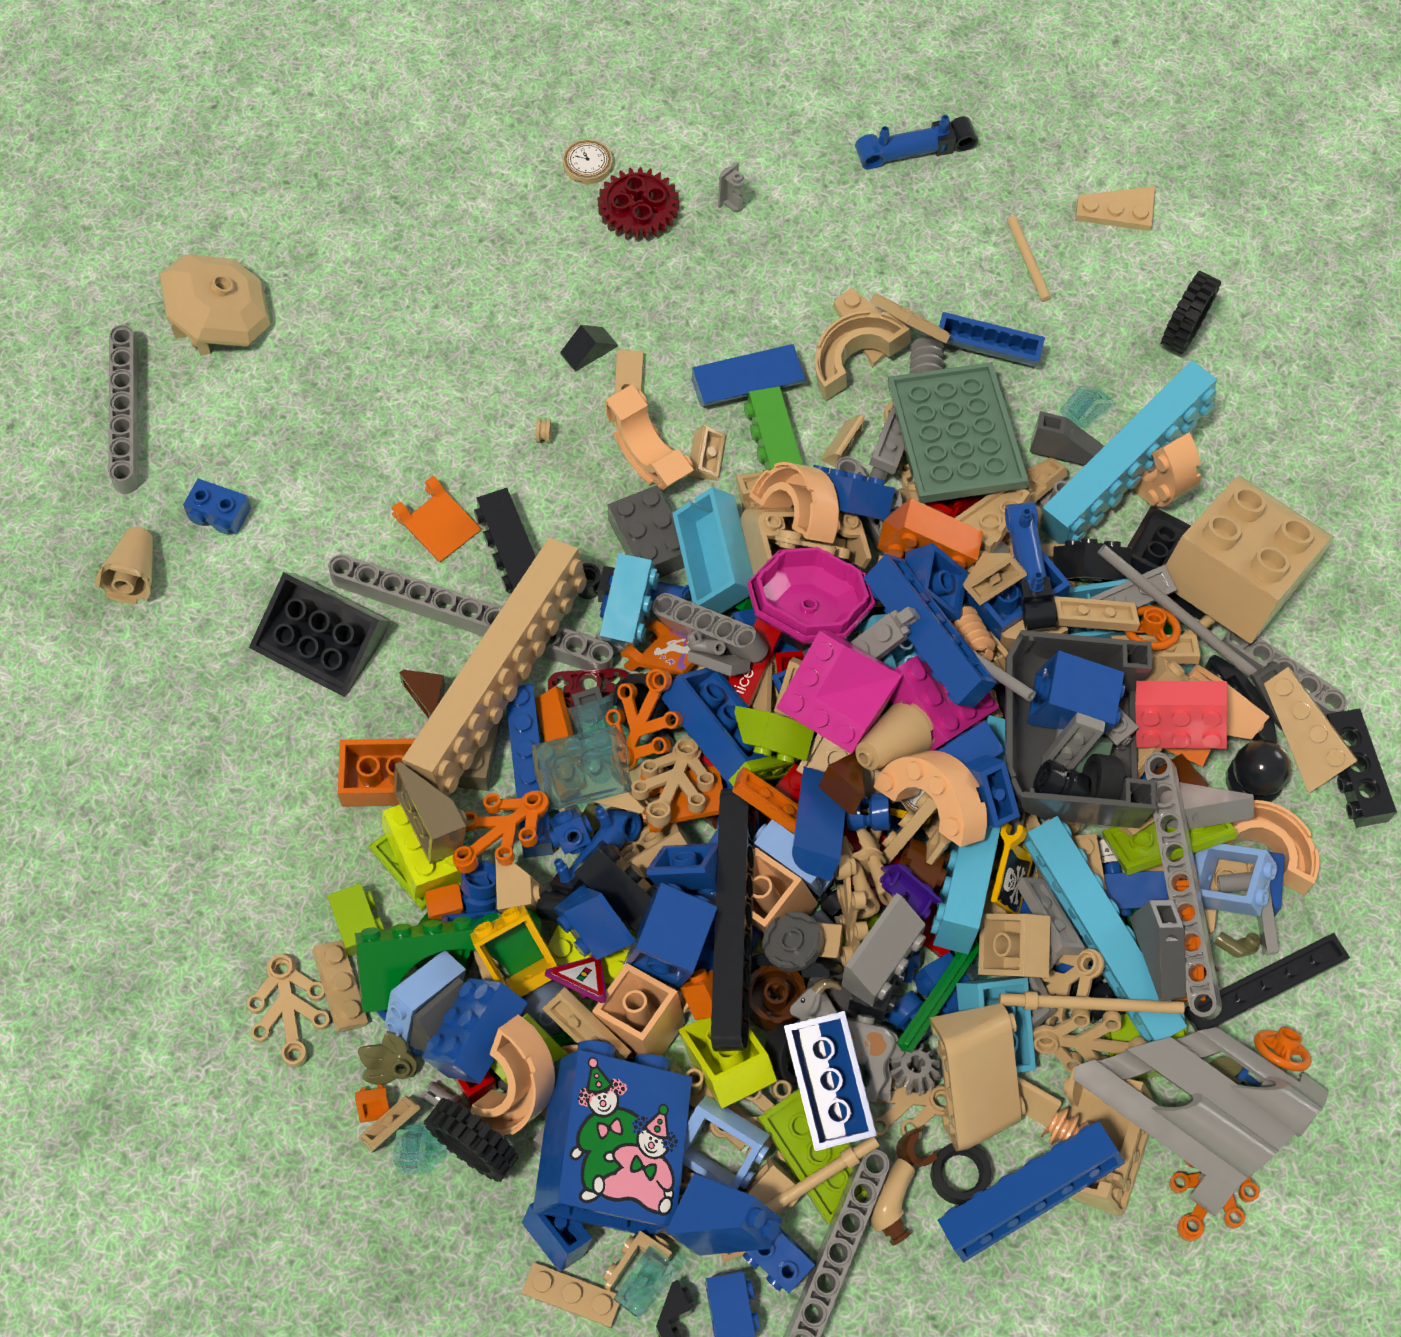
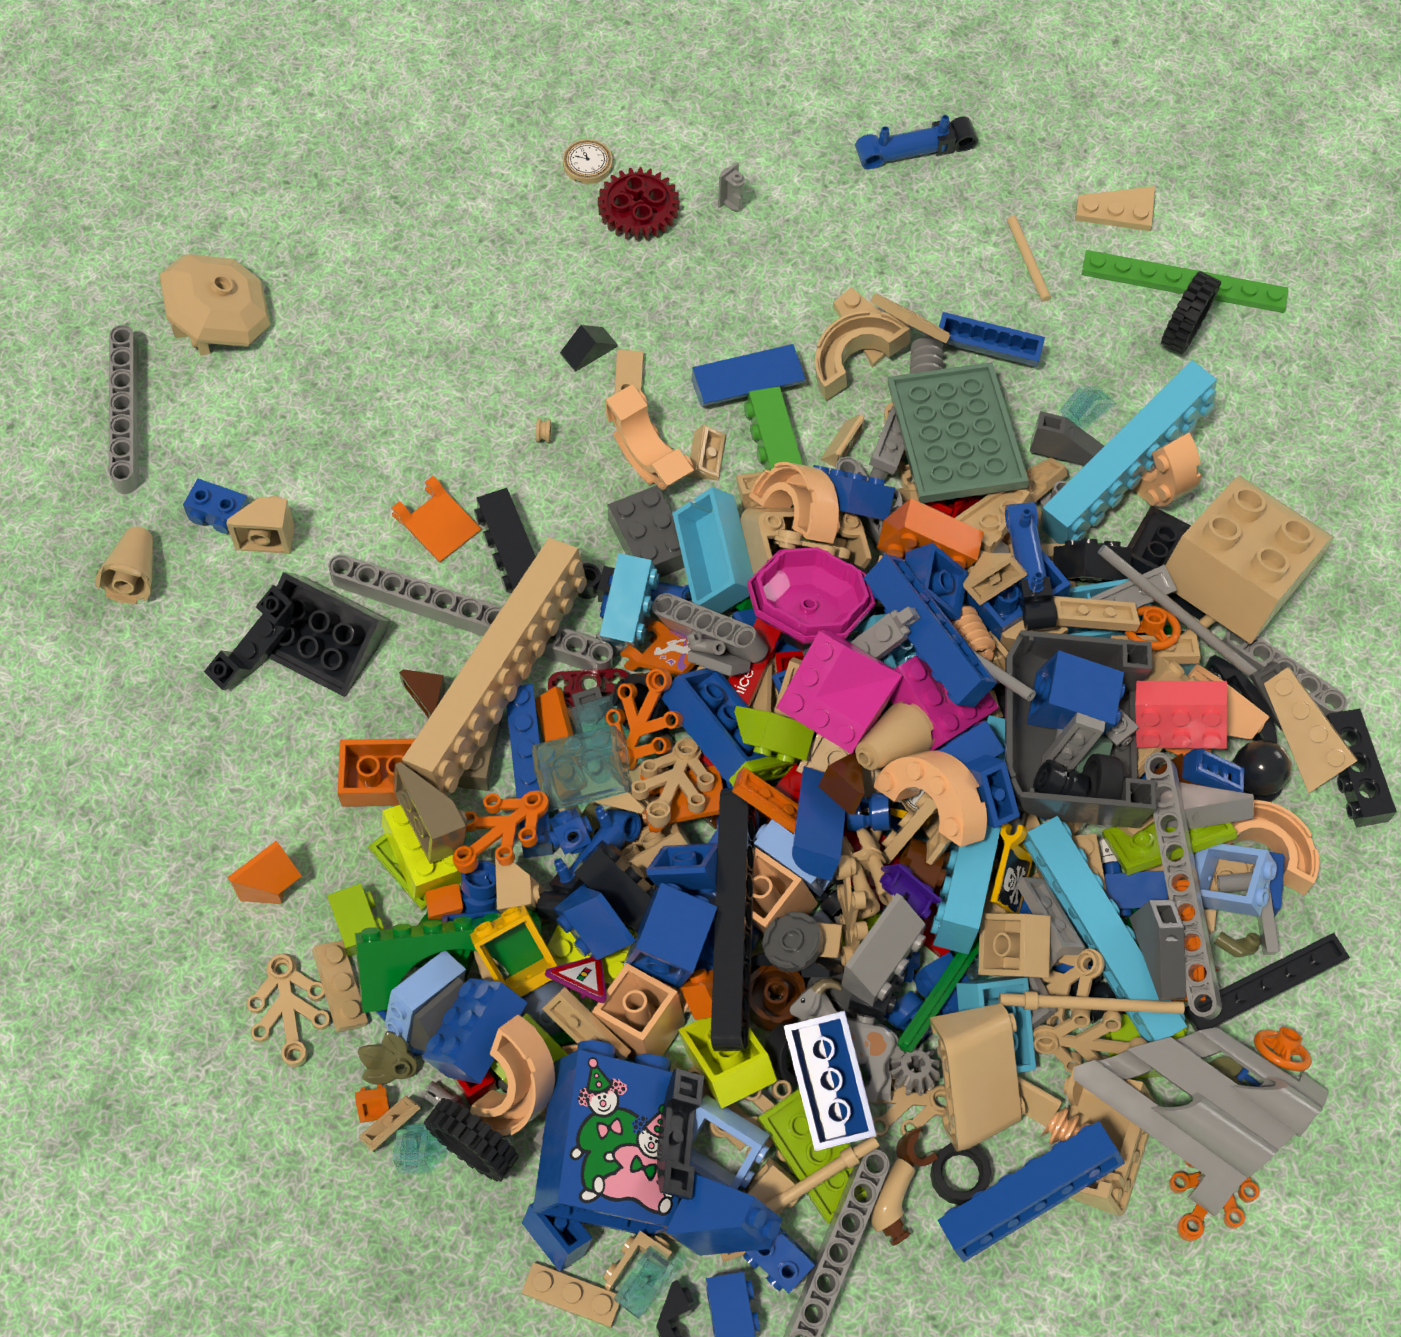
(257, 644): none -> black slope
(263, 526): none -> tan slope
(265, 876): none -> orange slope
(676, 1134): none -> black slope
(1177, 279): none -> bright green plate
(1195, 771): none -> blue slope

